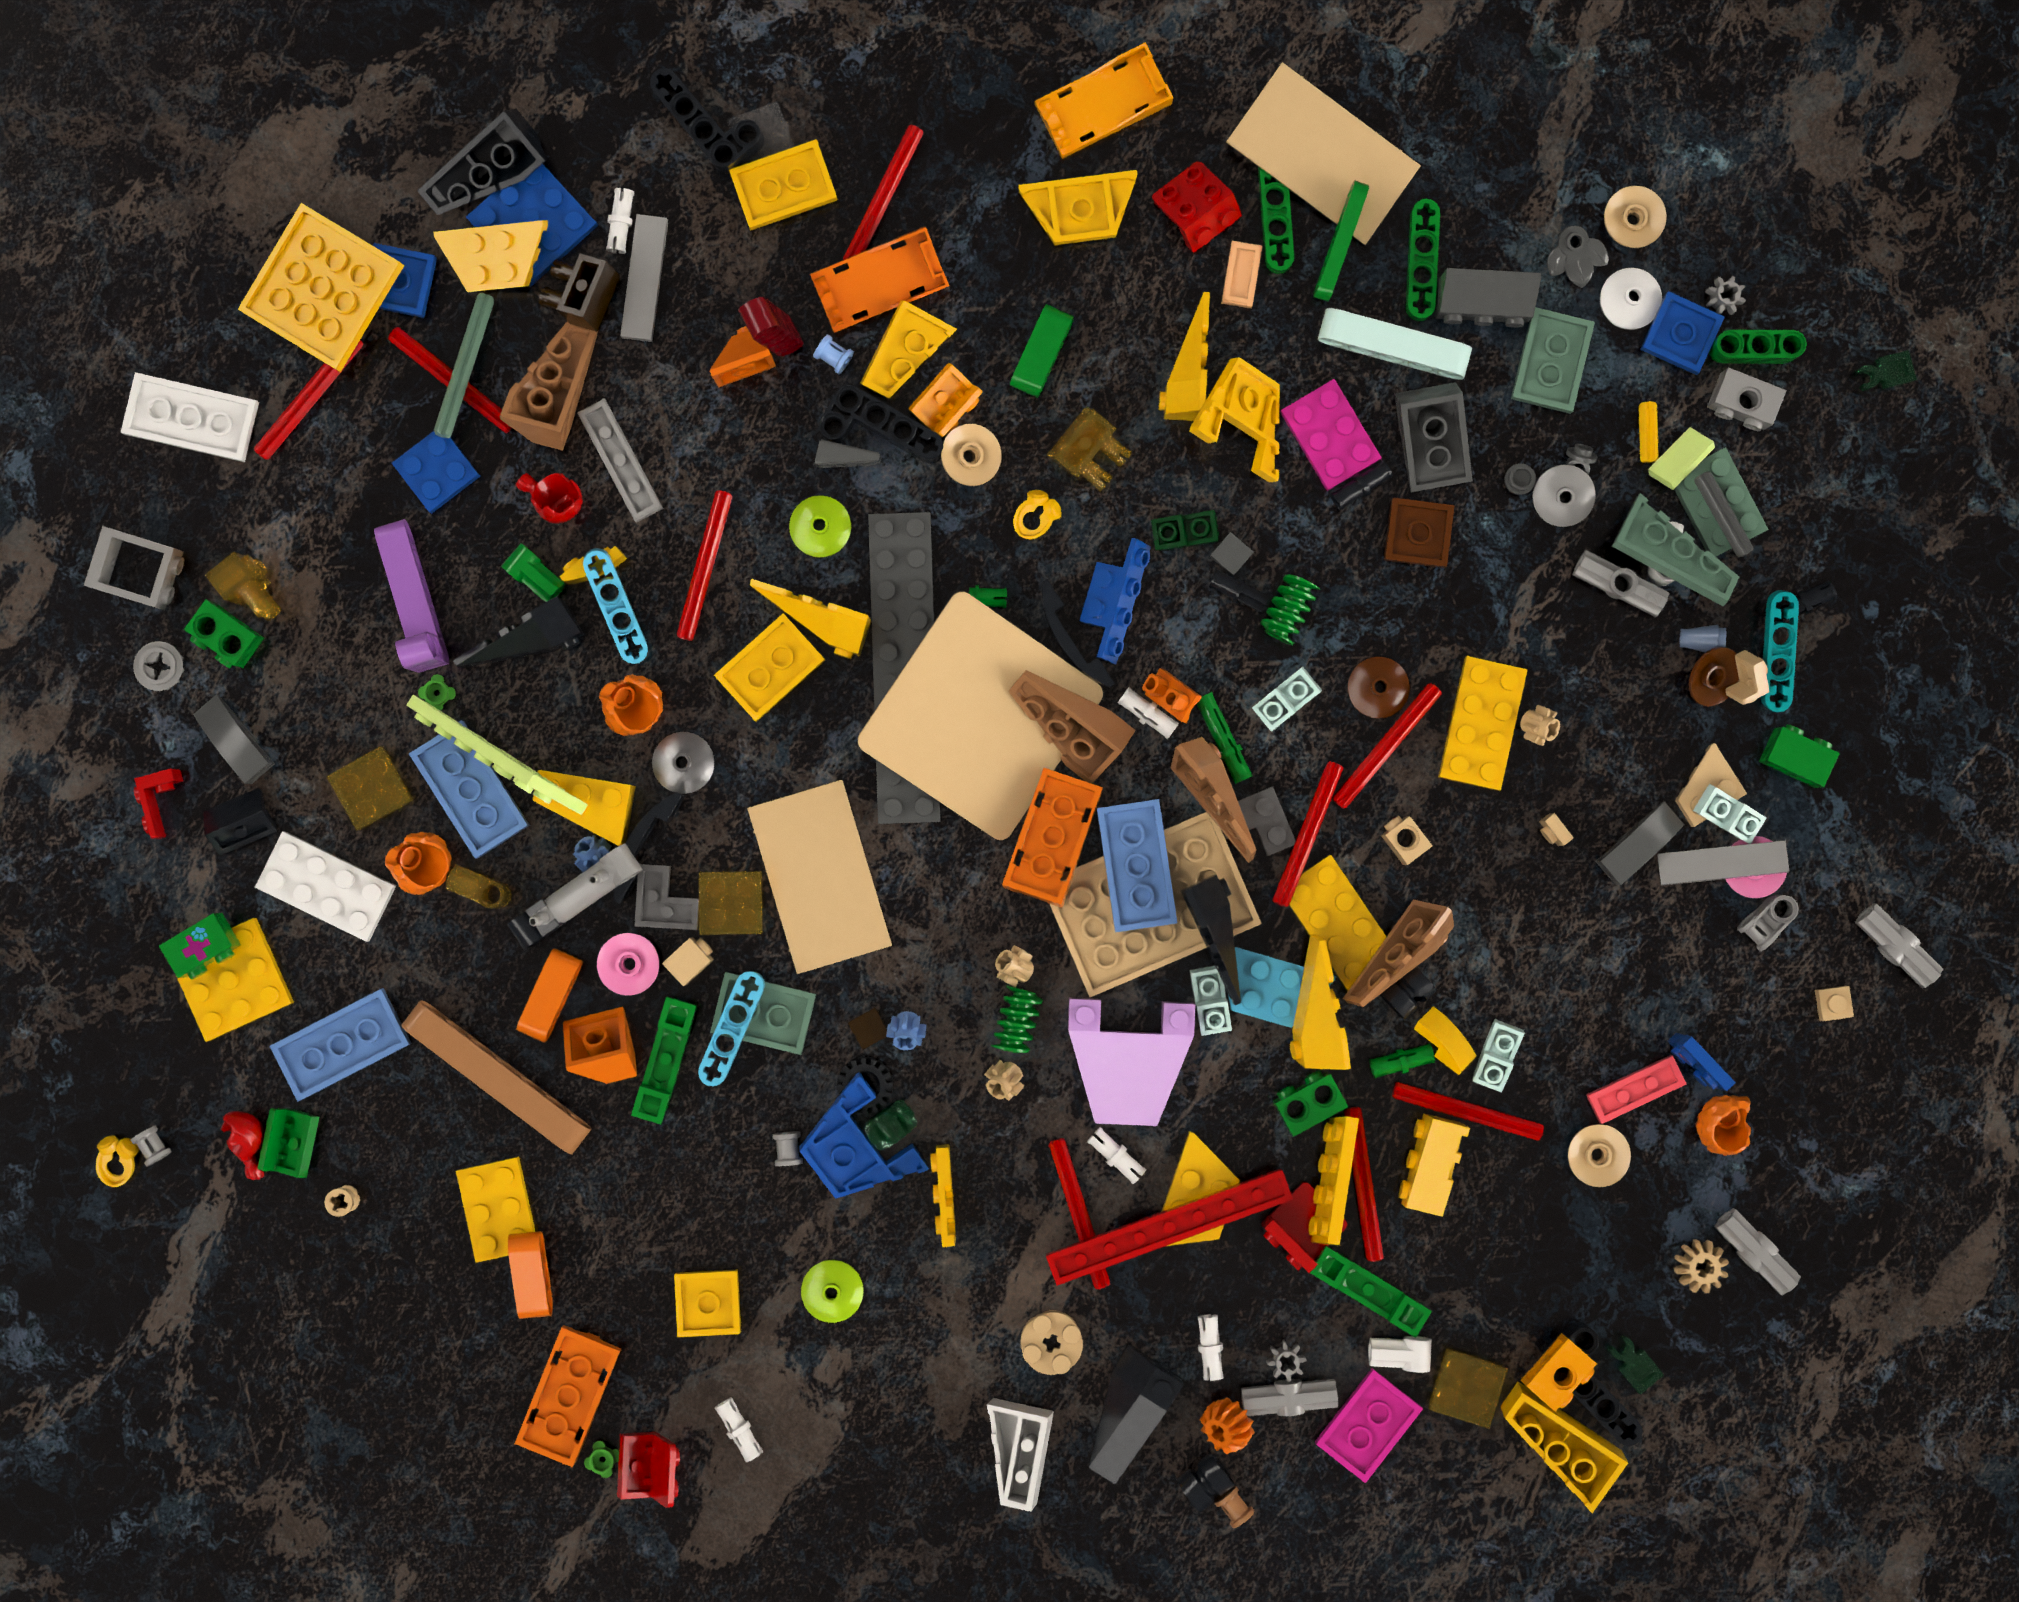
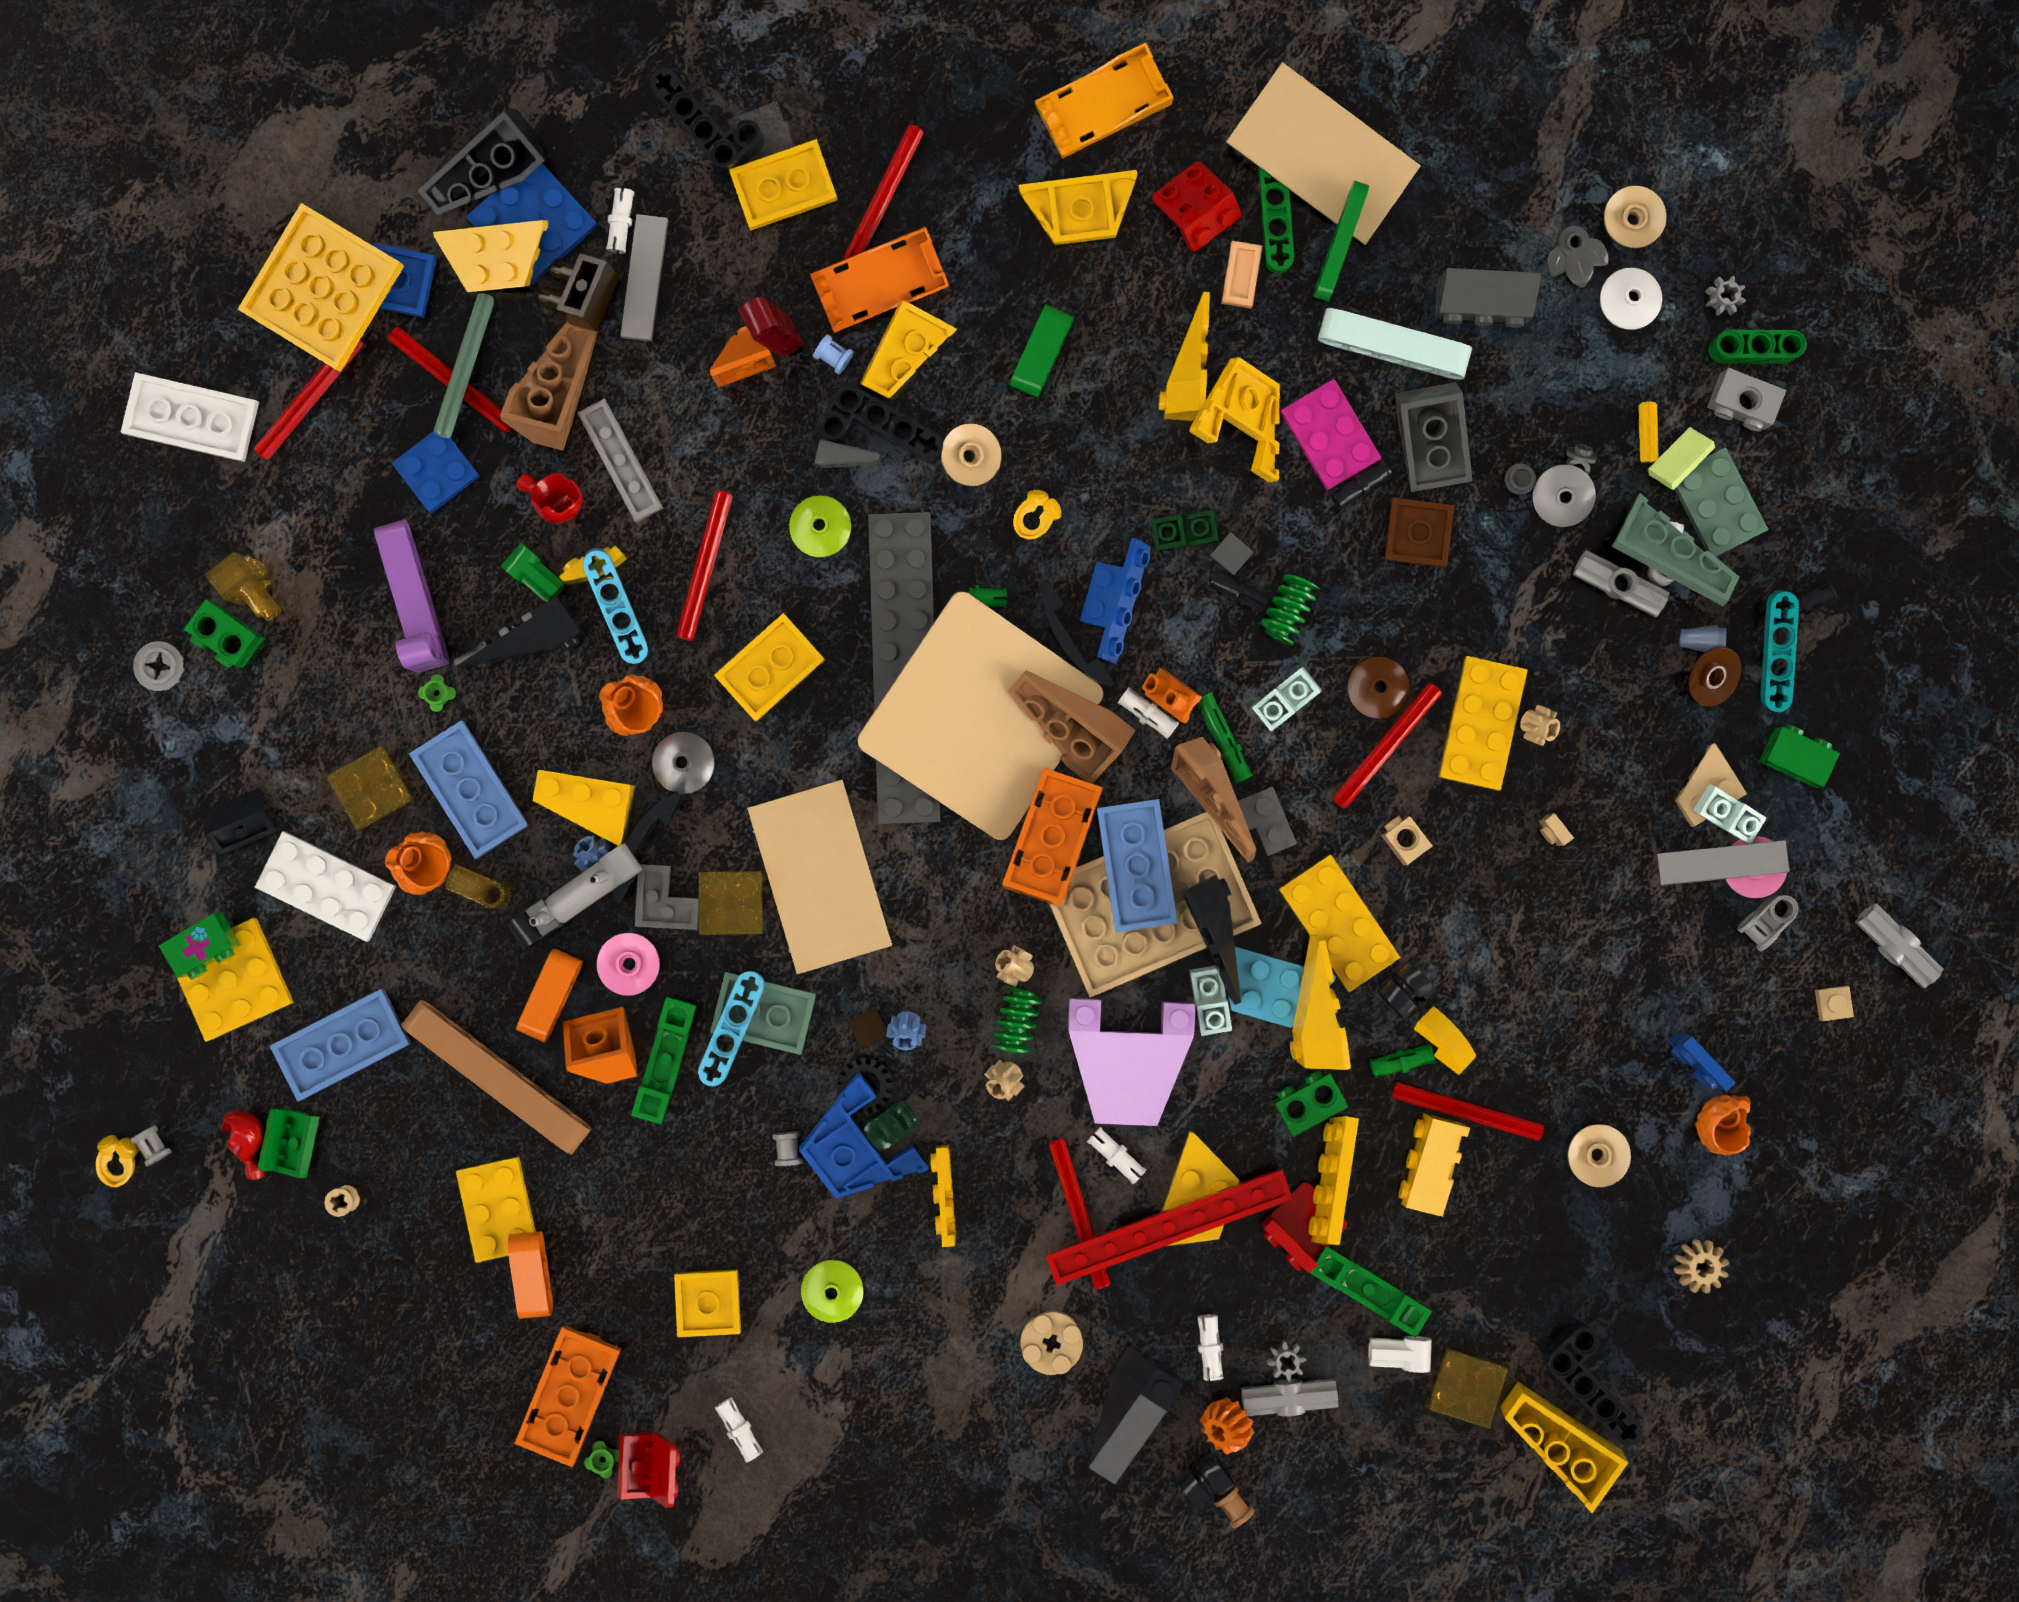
(105, 559): light grey window -> none
(144, 794): red bracket -> none
(233, 740): dark grey slope -> none
(487, 753): yellowish green wing -> none
(689, 960): tan brick -> none
(833, 624): yellow wedge -> none
(945, 401): light orange bracket -> none
(1020, 1450): white wedge -> none
(1082, 442): clear yellow brick -> none
(1307, 834): red axle -> none
(1365, 1191): red axle -> none
(1368, 1425): dark pink plate -> none
(1409, 943): medium nougat wedge -> none
(1426, 260): green beam -> none
(1498, 1055): light aqua slope -> none
(1541, 1376): light orange brick -> none
(1552, 360): sand green plate -> none
(1636, 1089): coral plate -> none
(1637, 1367): clear green plate -> none
(1640, 844): dark grey slope -> none
(1682, 333): blue plate -> none
(1723, 514): dark grey axle -> none
(1752, 679): tan bracket -> none
(1757, 1251): light grey piece -> none
(1890, 370): clear green plate -> none

